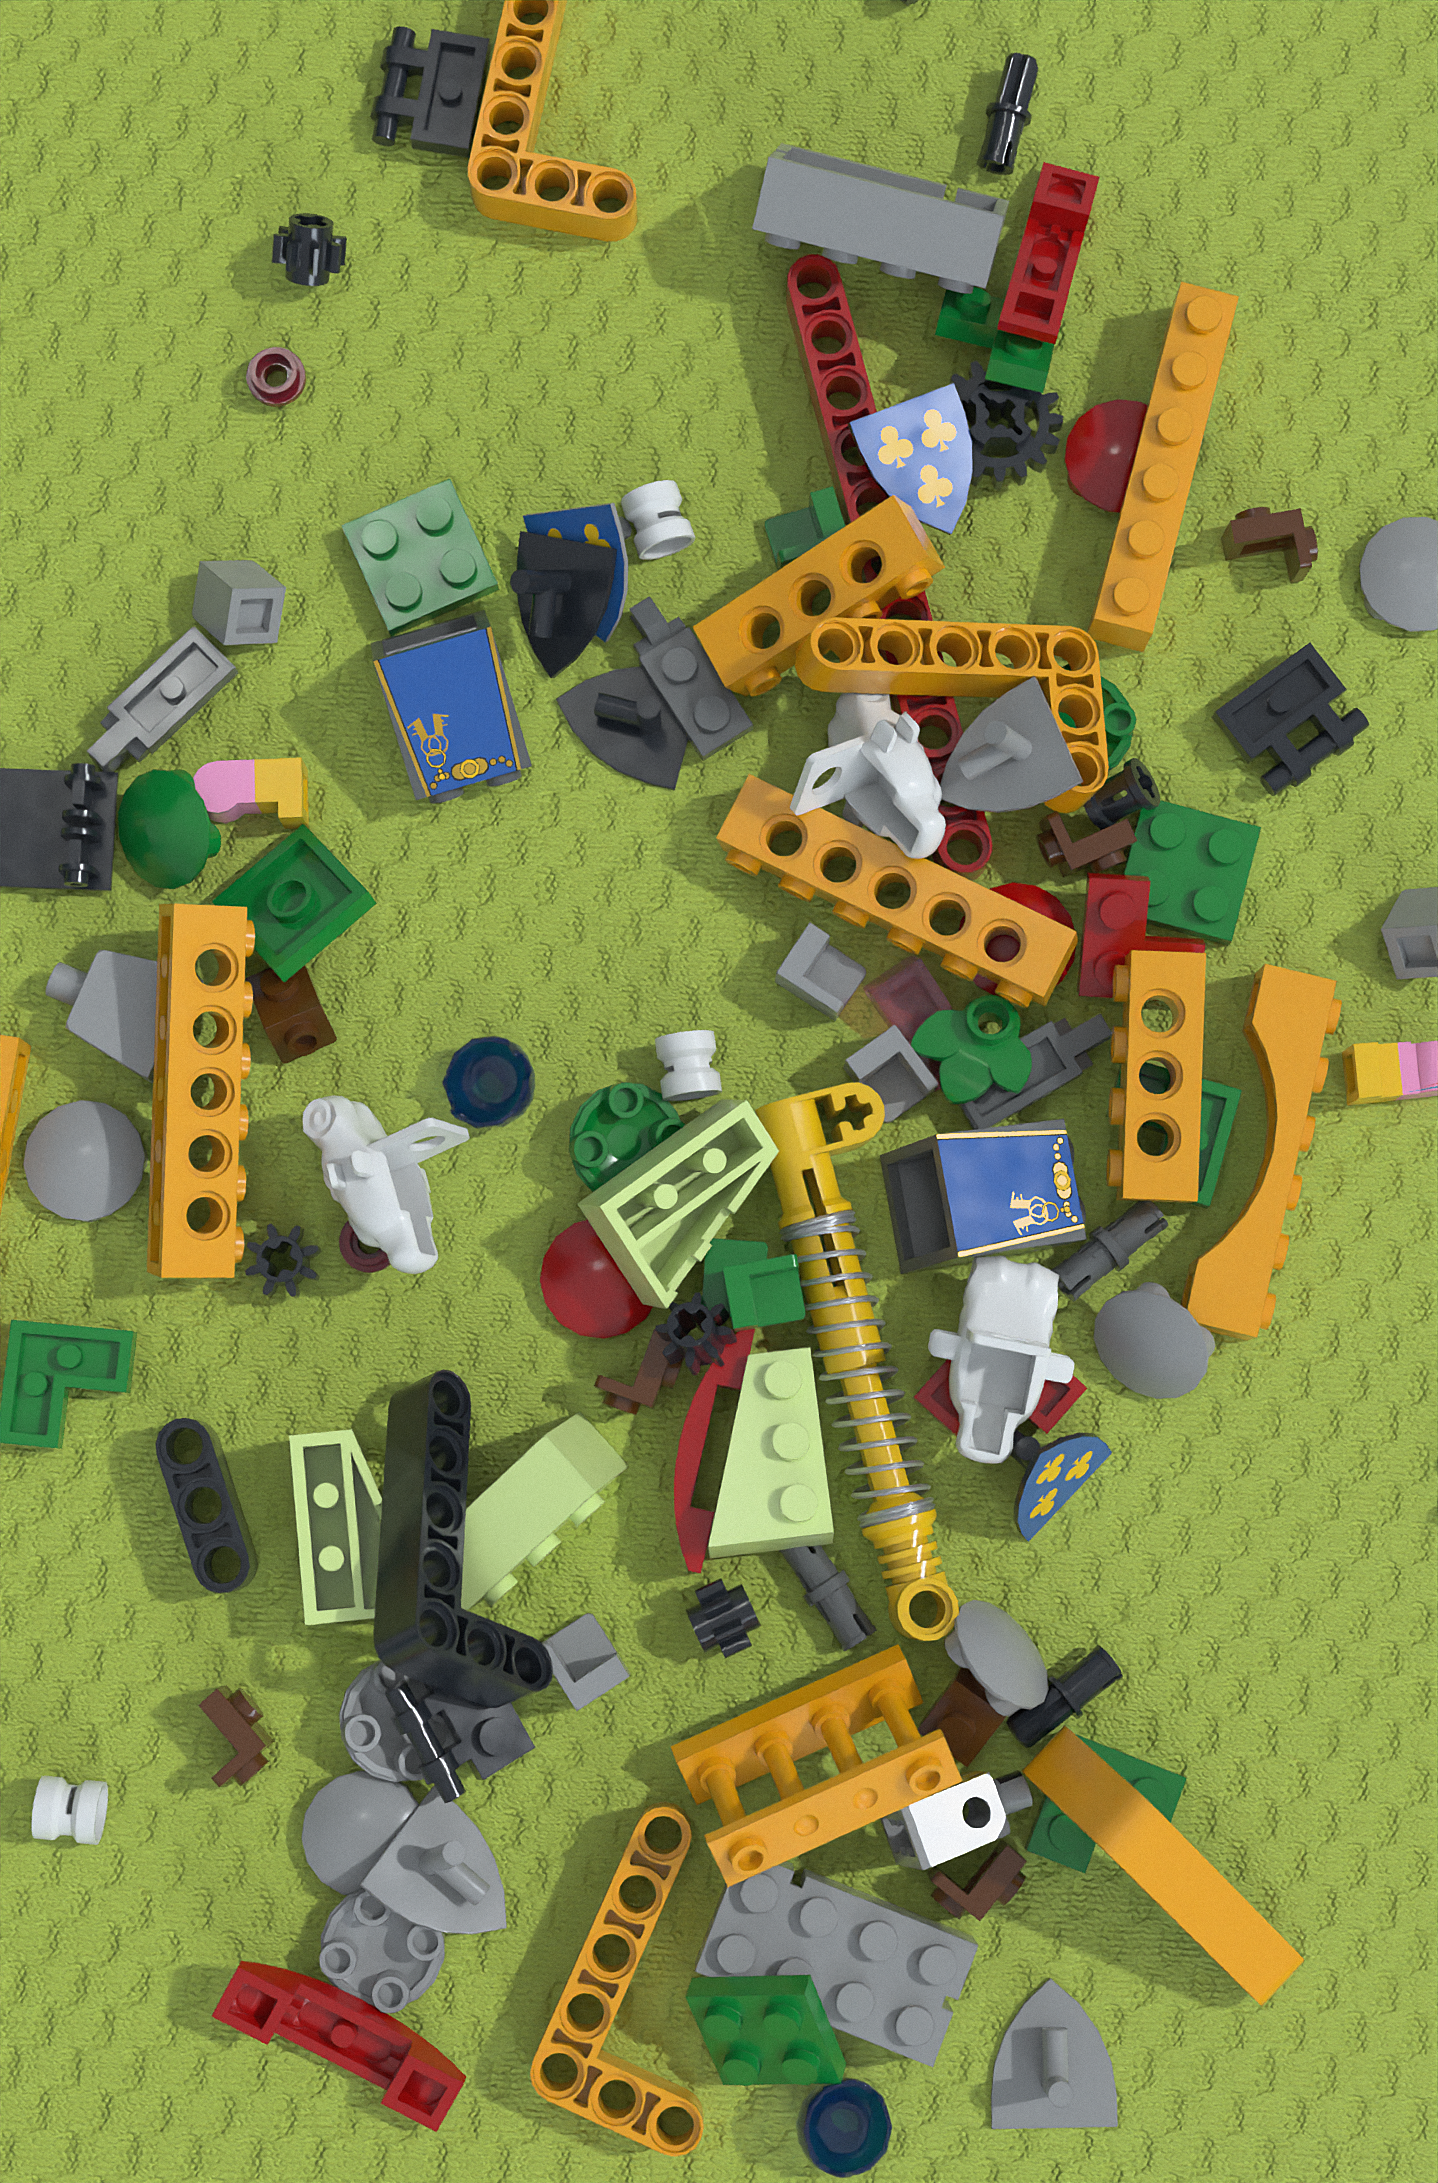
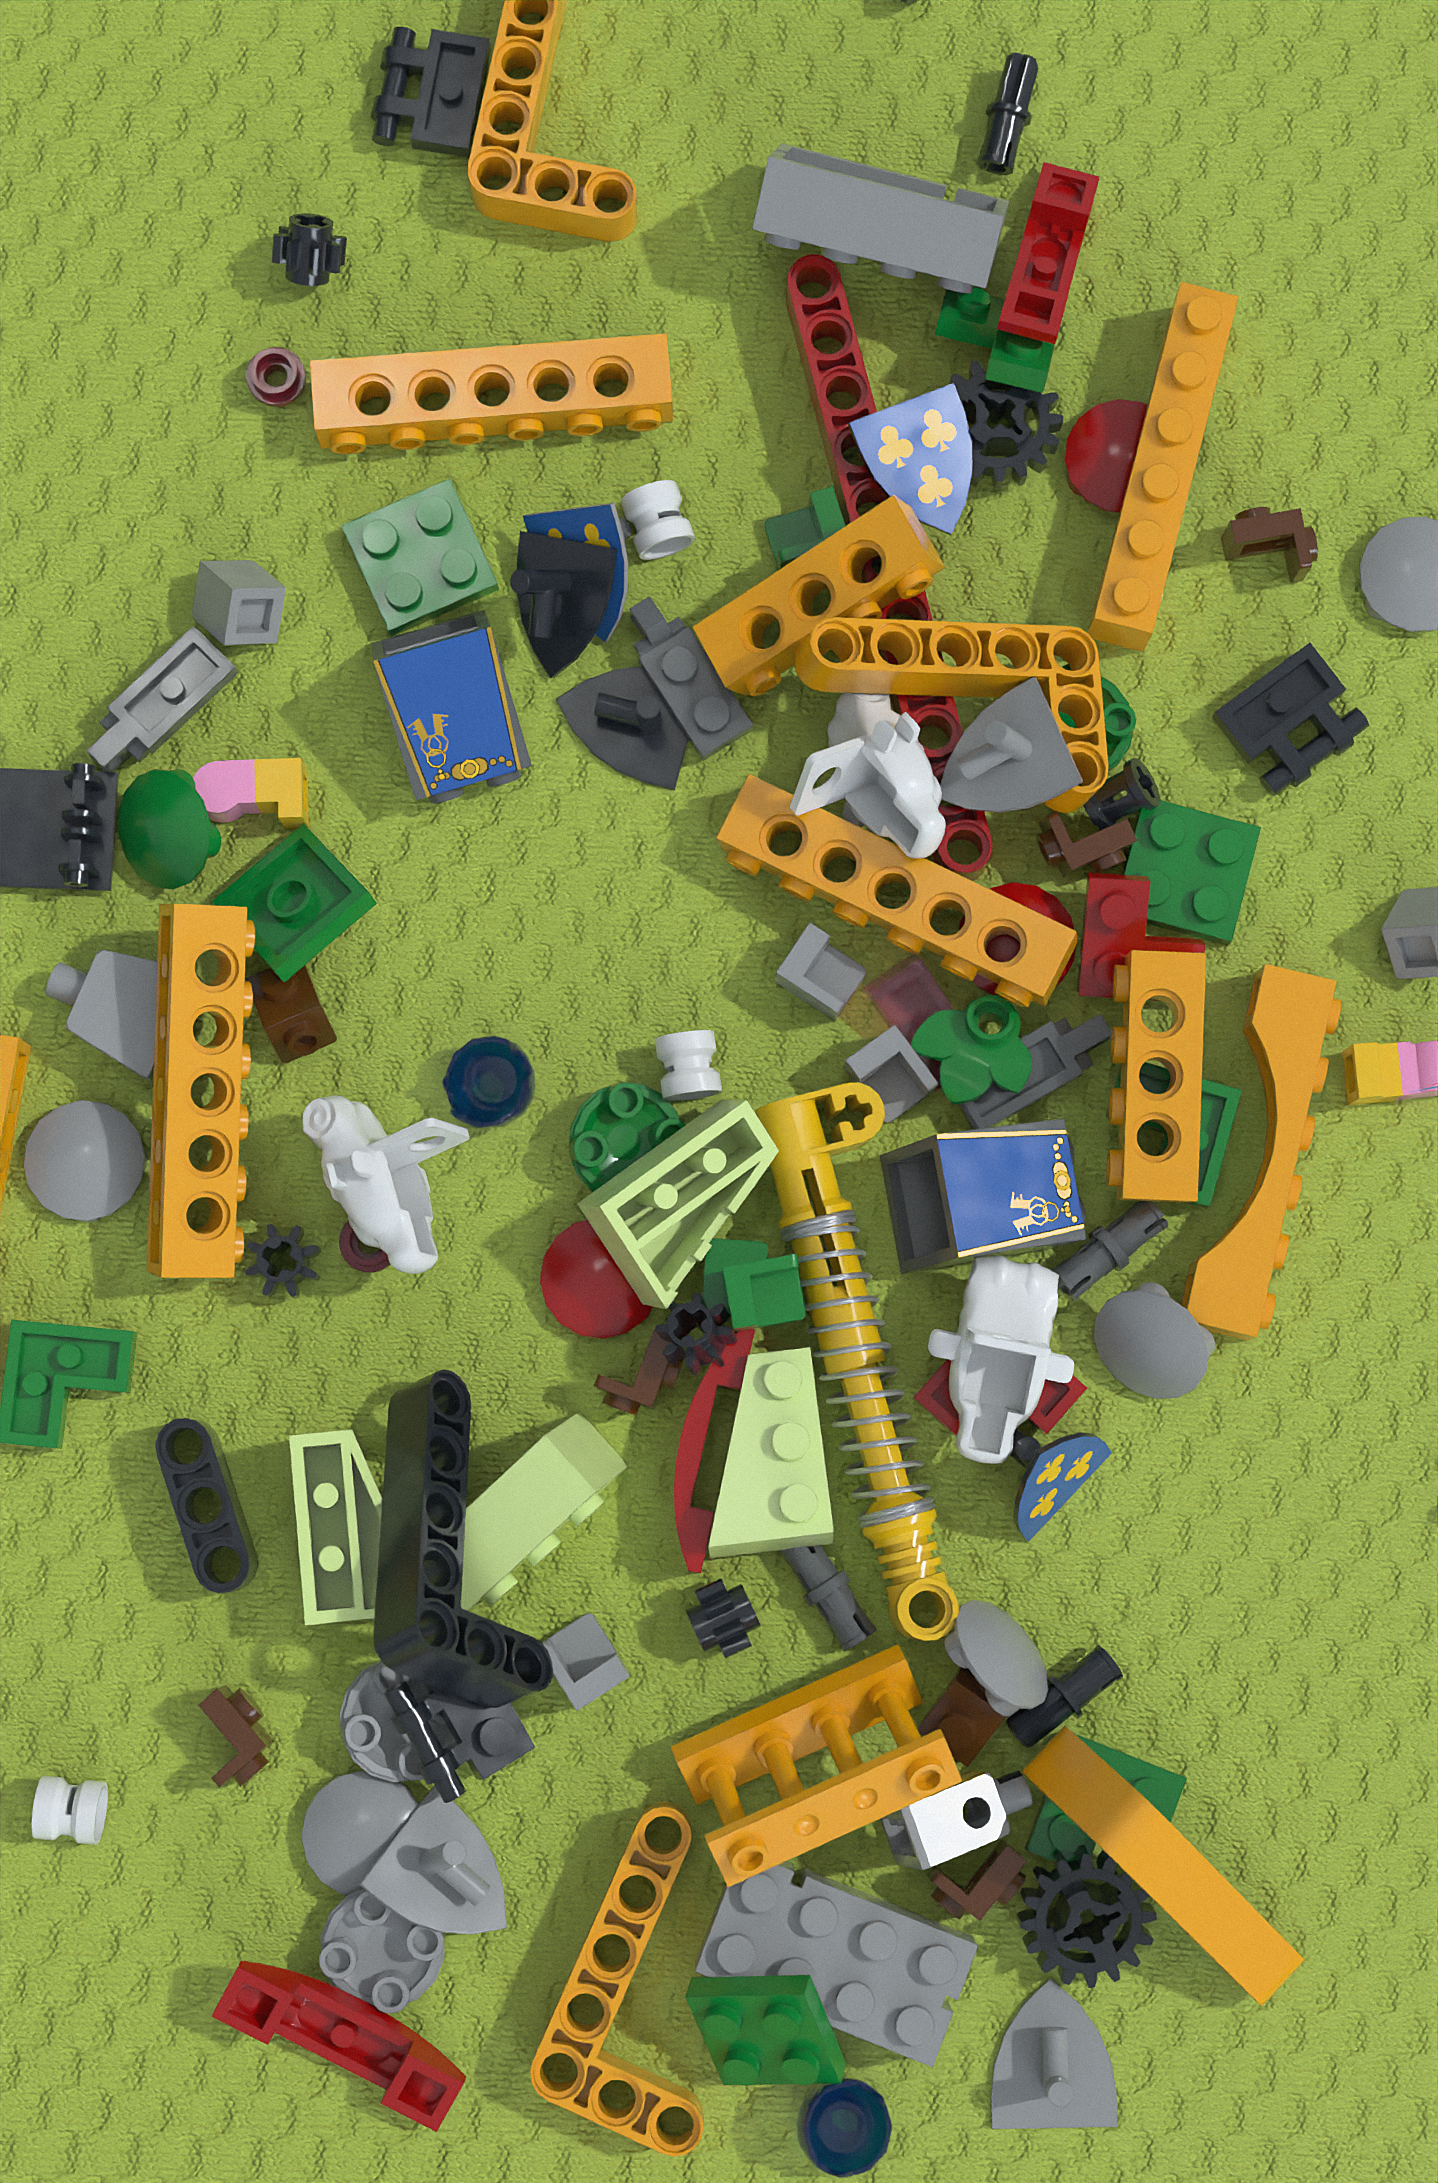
(464, 374): none -> light orange brick
(1061, 1928): none -> black gear

